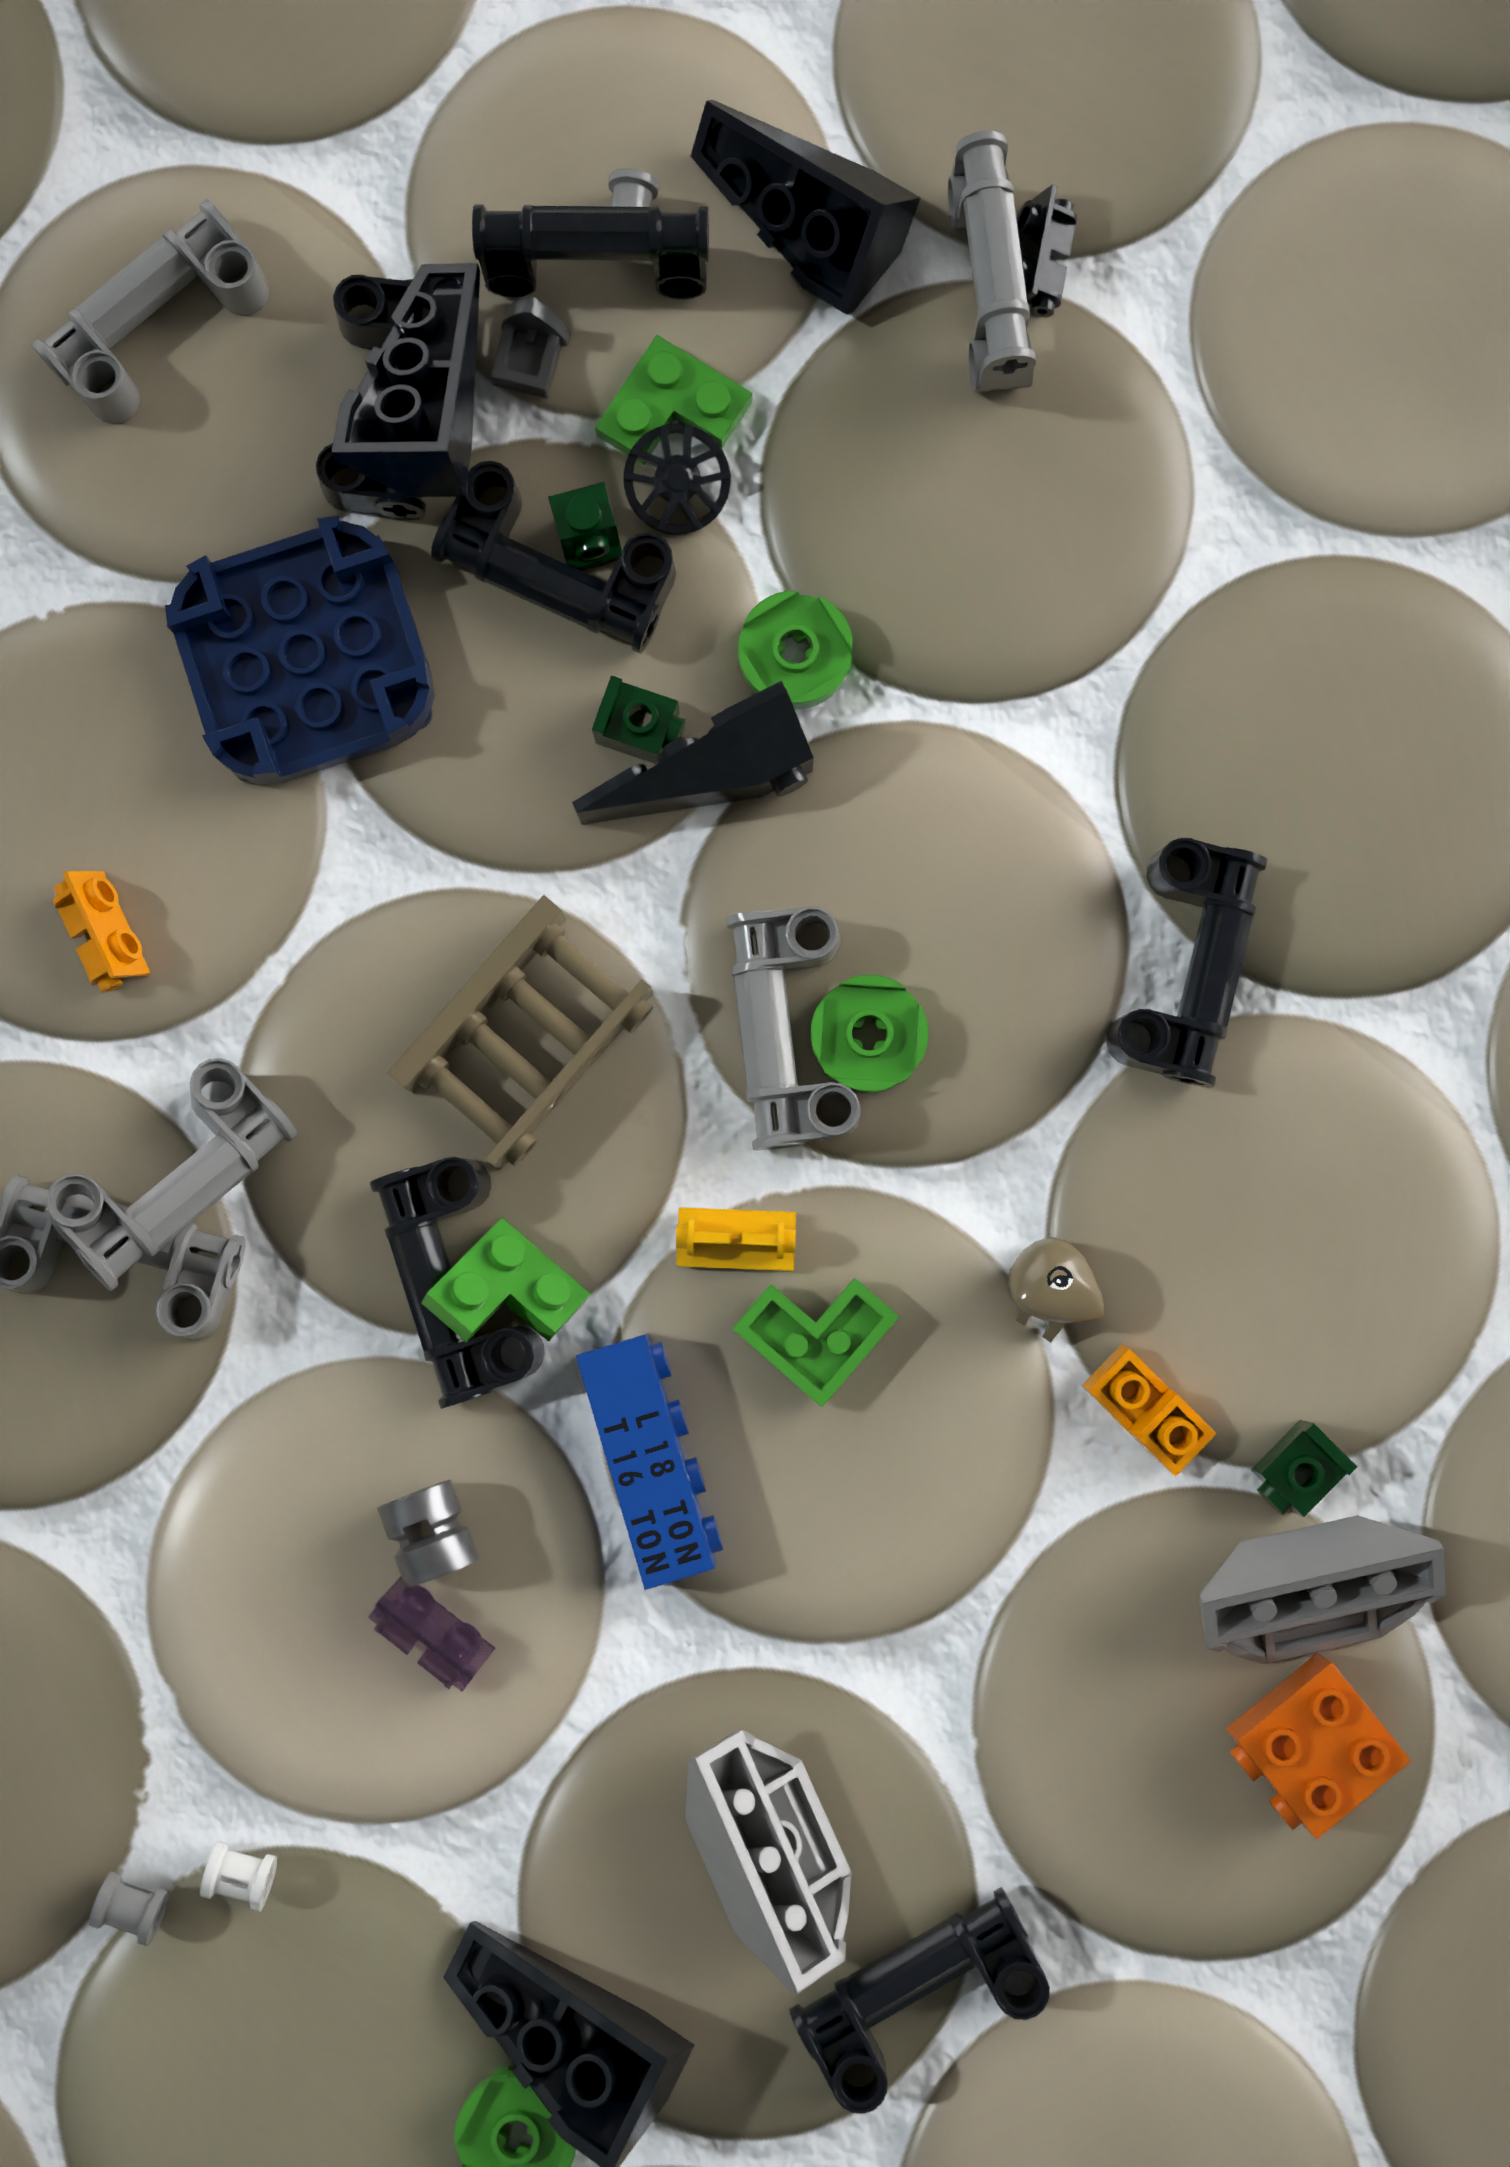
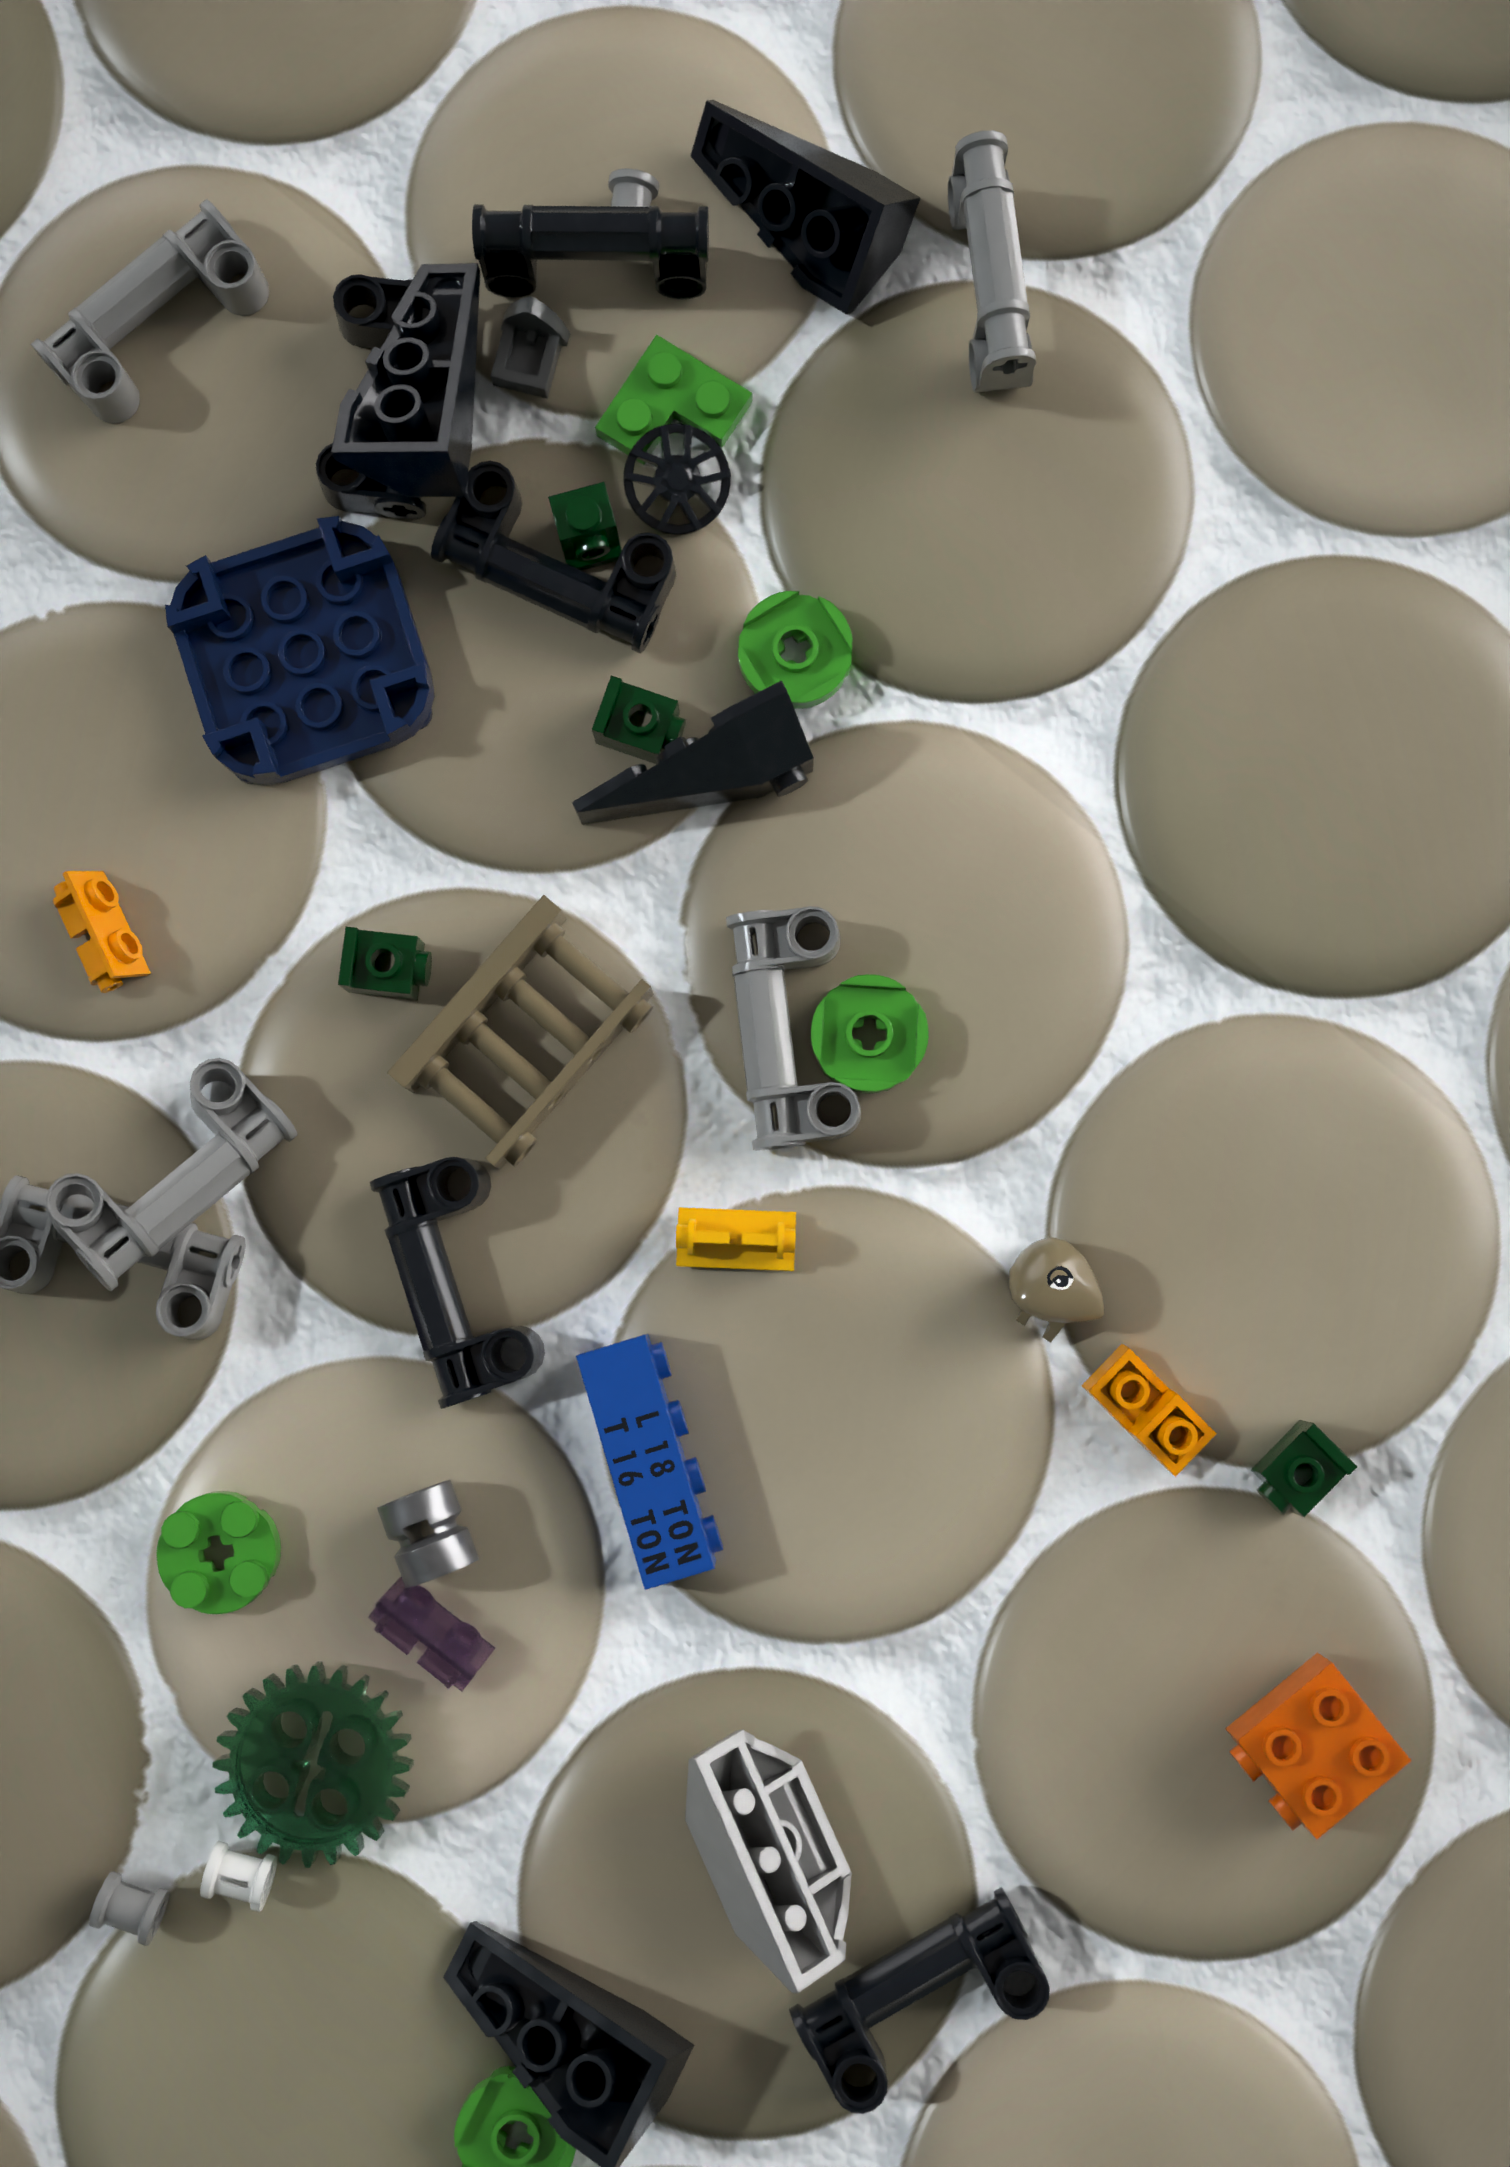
(190, 1531): none -> bright green plate
(362, 1779): none -> clear green gear
(402, 981): none -> dark green brick
(508, 1272): bright green plate -> none
(821, 1352): bright green plate -> none
(1045, 230): black hinge -> none
(1224, 885): black piece -> none
(1319, 1588): light grey wedge -> none

